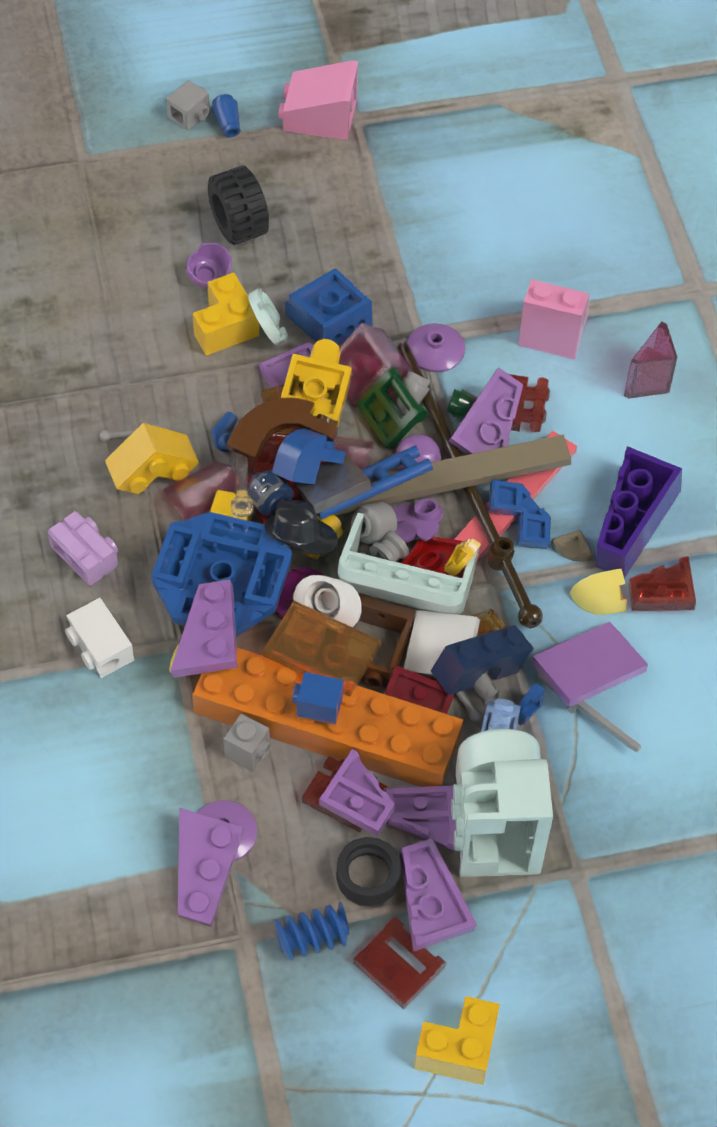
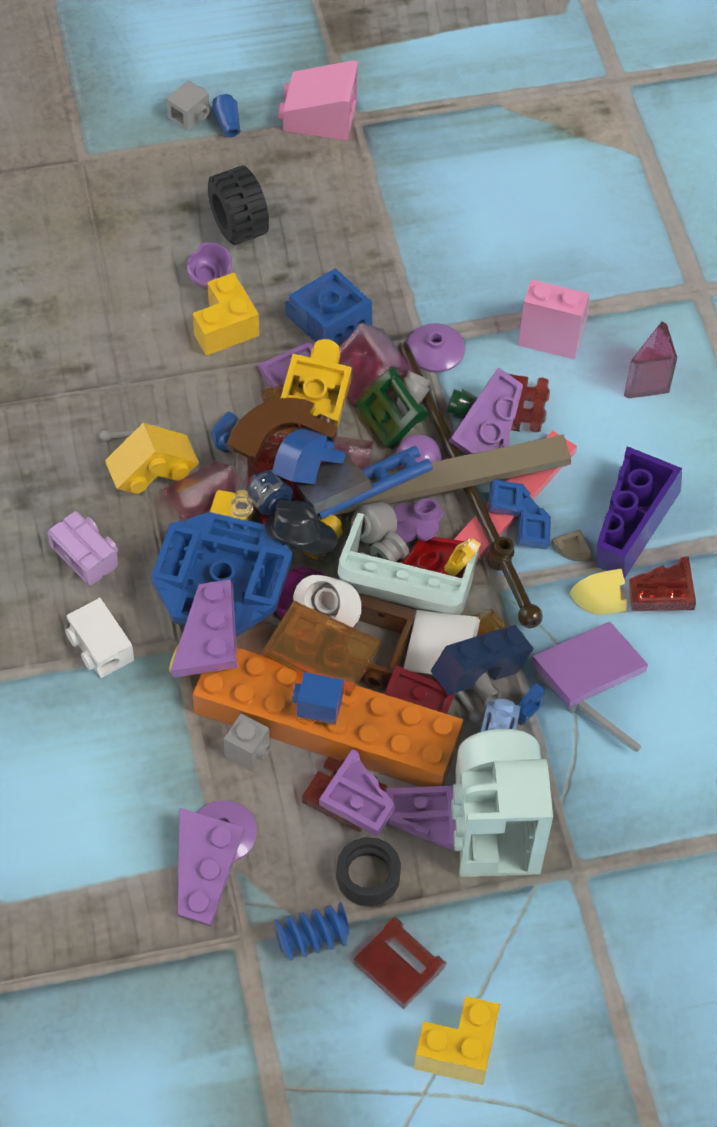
(267, 316): light aqua tile -> none
(432, 897): medium lavender wing -> none

